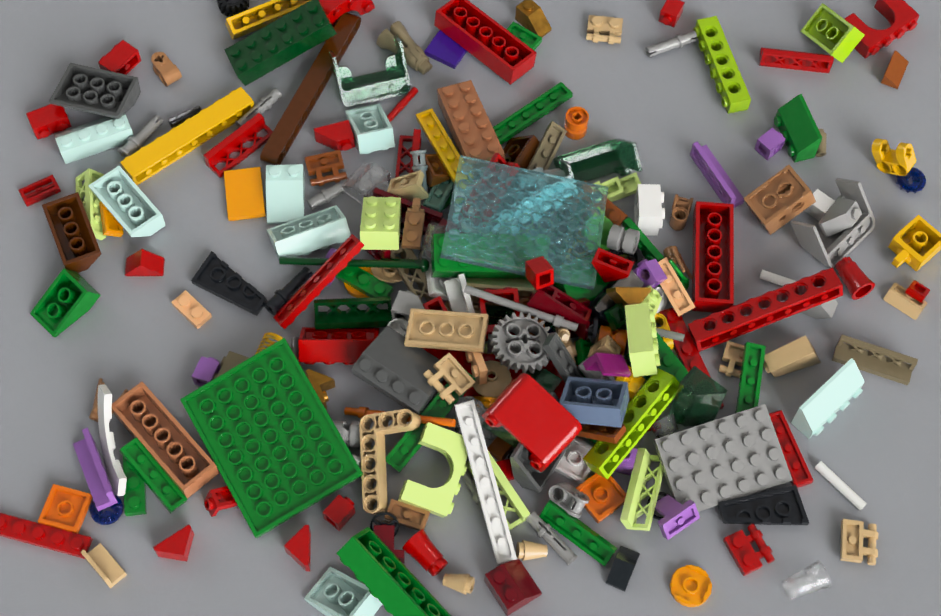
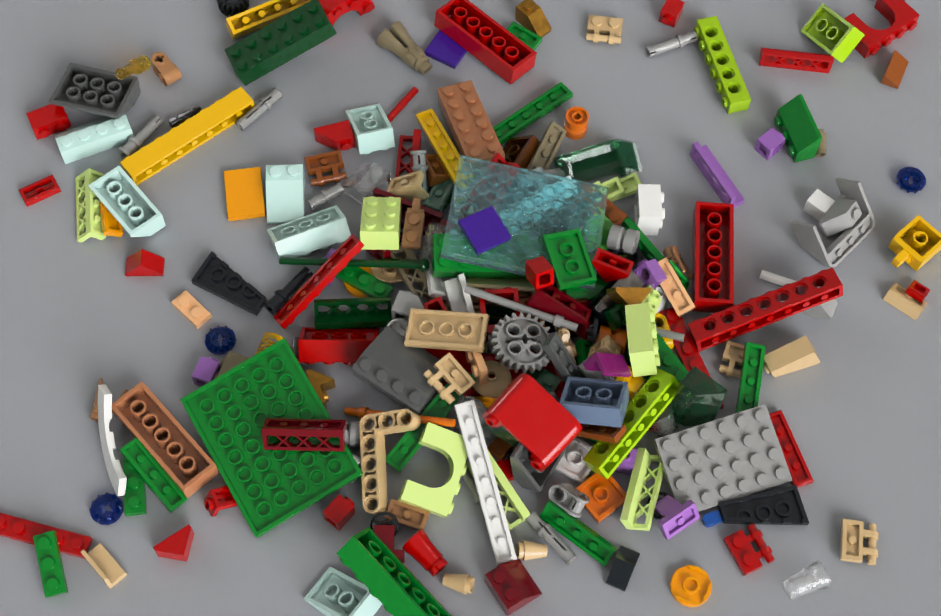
(50, 564): none -> green plate
(64, 302): green slope -> none
(65, 508): orange plate -> none
(72, 232): reddish brown slope -> none
(94, 471): medium lavender fence -> none
(120, 59): red brick -> none
(135, 66): none -> clear yellow pin
(227, 344): none -> clear blue gear
(235, 142): red fence -> none
(300, 547): red slope -> none
(303, 430): none -> dark red fence
(309, 91): reddish brown beam -> none
(373, 86): clear green windscreen -> none
(484, 230): none -> dark purple tile
(569, 259): none -> green plate
(680, 209): medium nougat piece -> none
(711, 519): none -> blue piece
(779, 199): medium nougat piece -> none
(829, 400): light aqua slope -> none
(841, 486): white piece -> none
(854, 278): red plant -> none
(875, 359): dark tan fence -> none
(893, 161): yellow piece -> none

